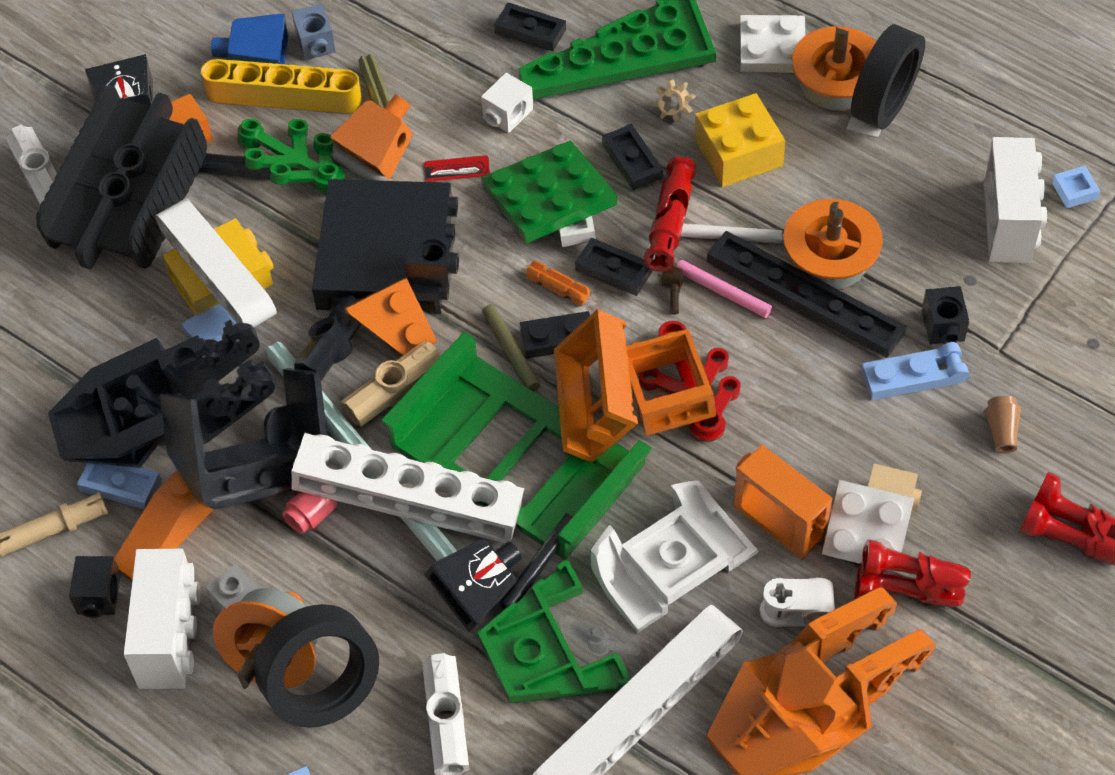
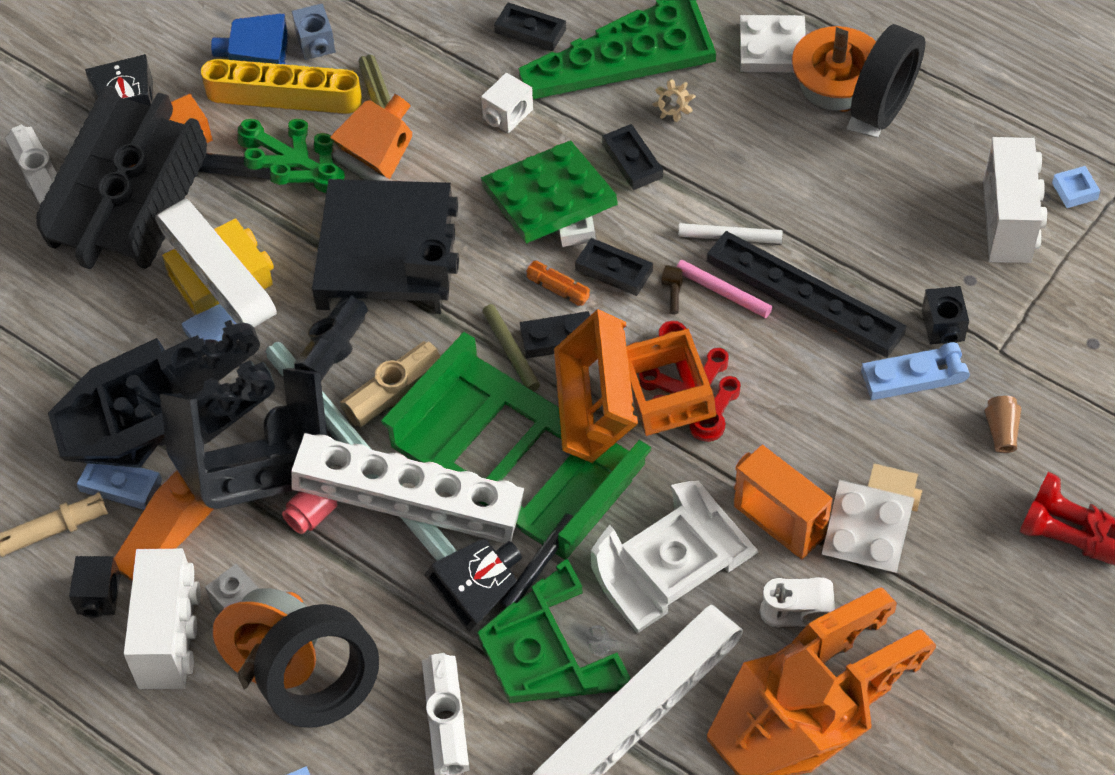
(393, 317): orange wing -> none
(457, 168): sticker -> none
(670, 214): red piece -> none
(739, 139): yellow brick -> none
(833, 241): orange piece -> none
(935, 581): red piece -> none

